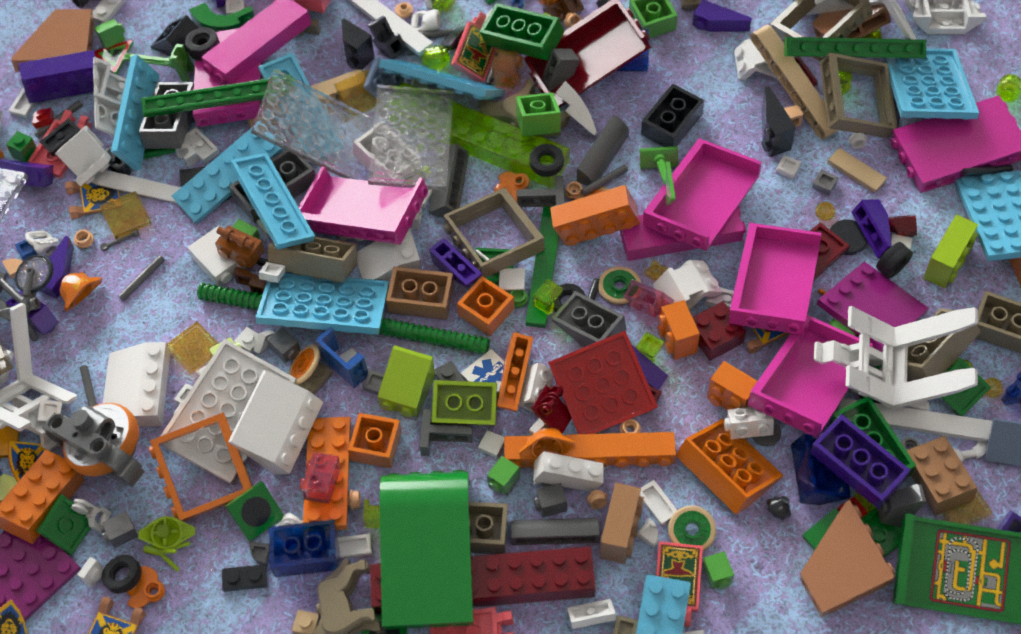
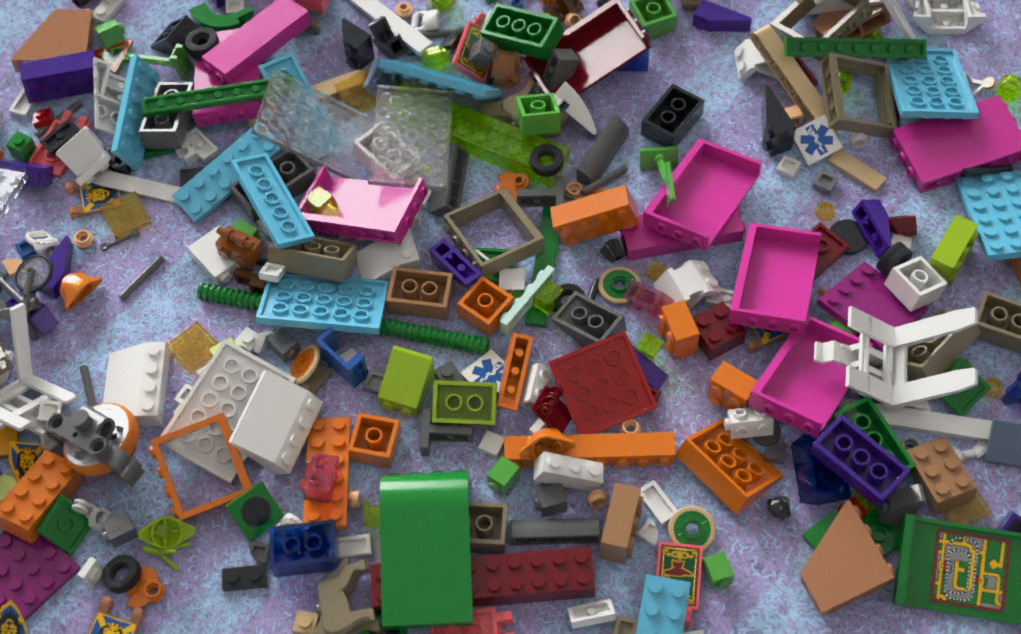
(319, 199): none -> clear neon green panel
(482, 53): none -> flat silver brick
(525, 302): none -> light aqua plate
(614, 249): none -> black piece
(776, 453): none -> flat silver tile
(816, 140): none -> white tile
(915, 283): none -> white brick
(988, 83): none -> piece

